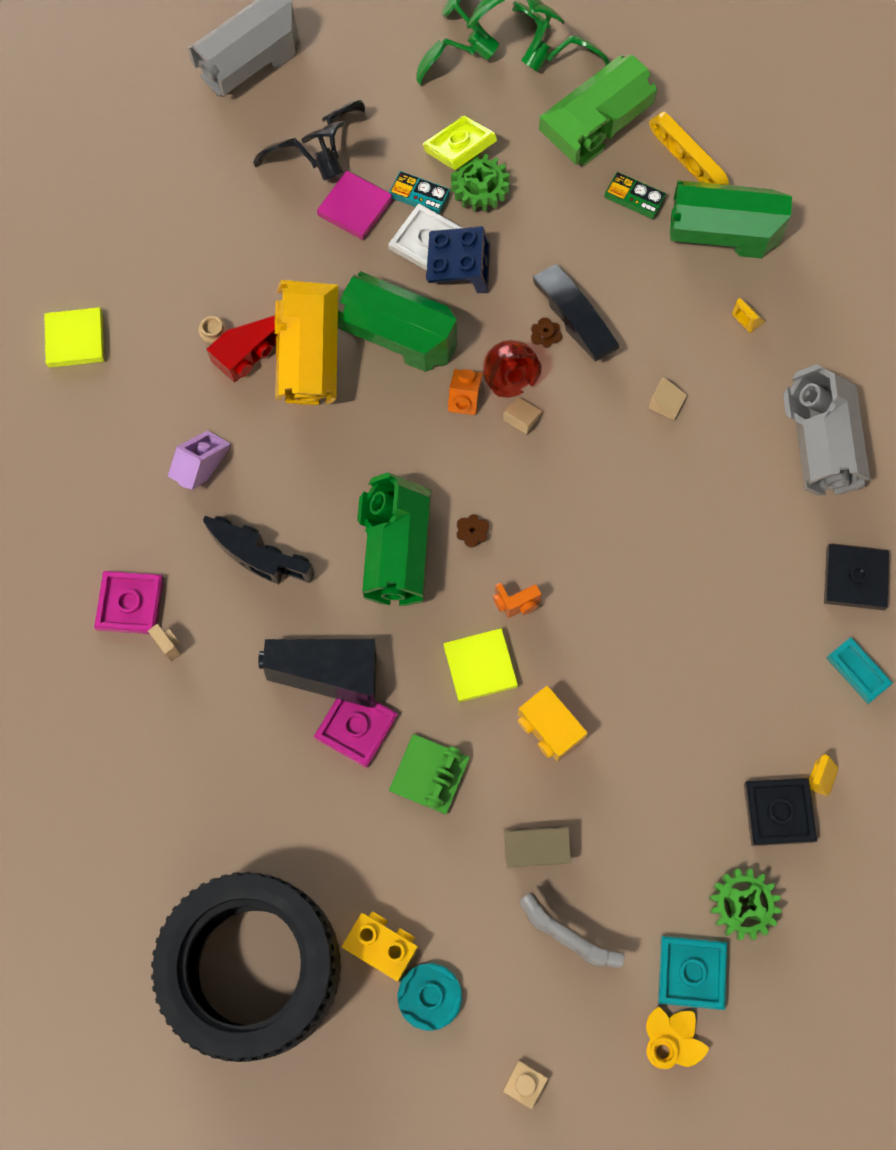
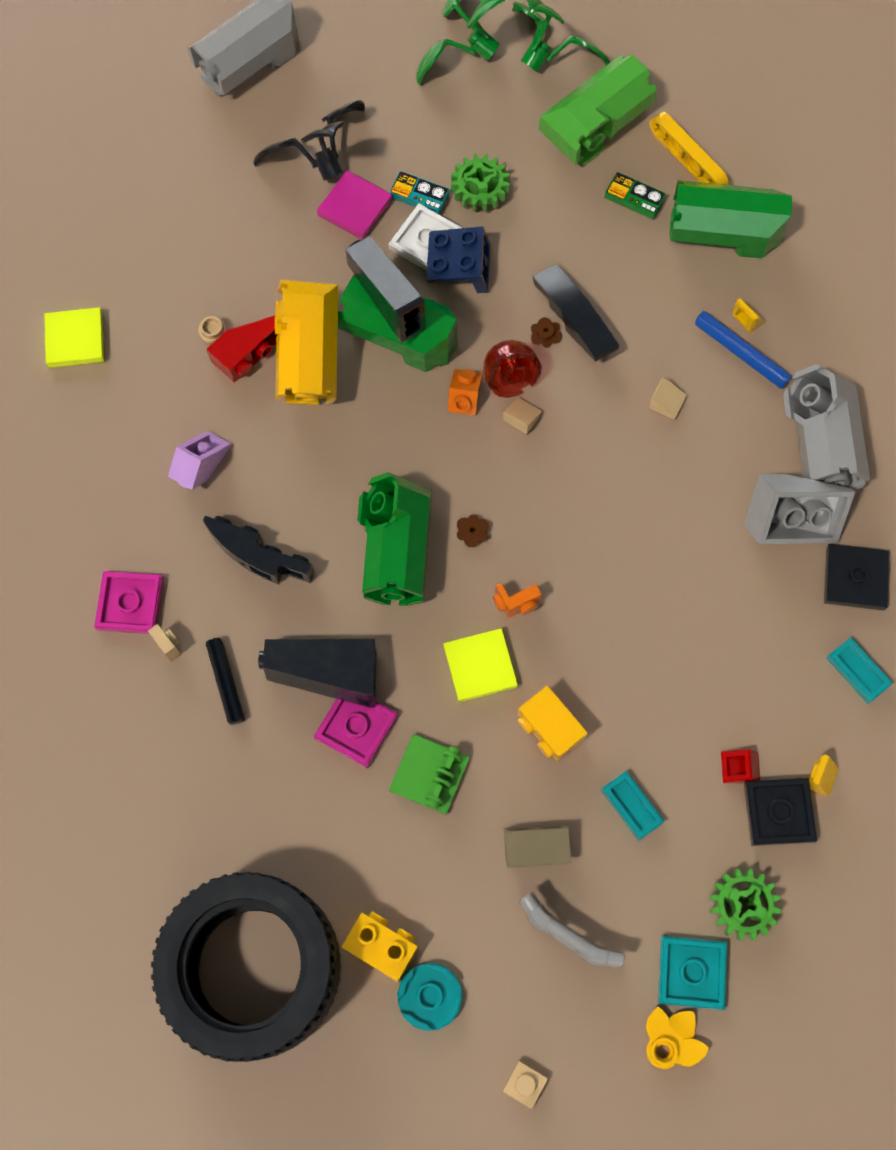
(225, 681): none -> black axle
(387, 288): none -> slope
(459, 142): neon yellow tile -> none
(632, 805): none -> teal tile
(740, 766): none -> red slope
(743, 349): none -> blue axle
(797, 510): none -> light grey slope

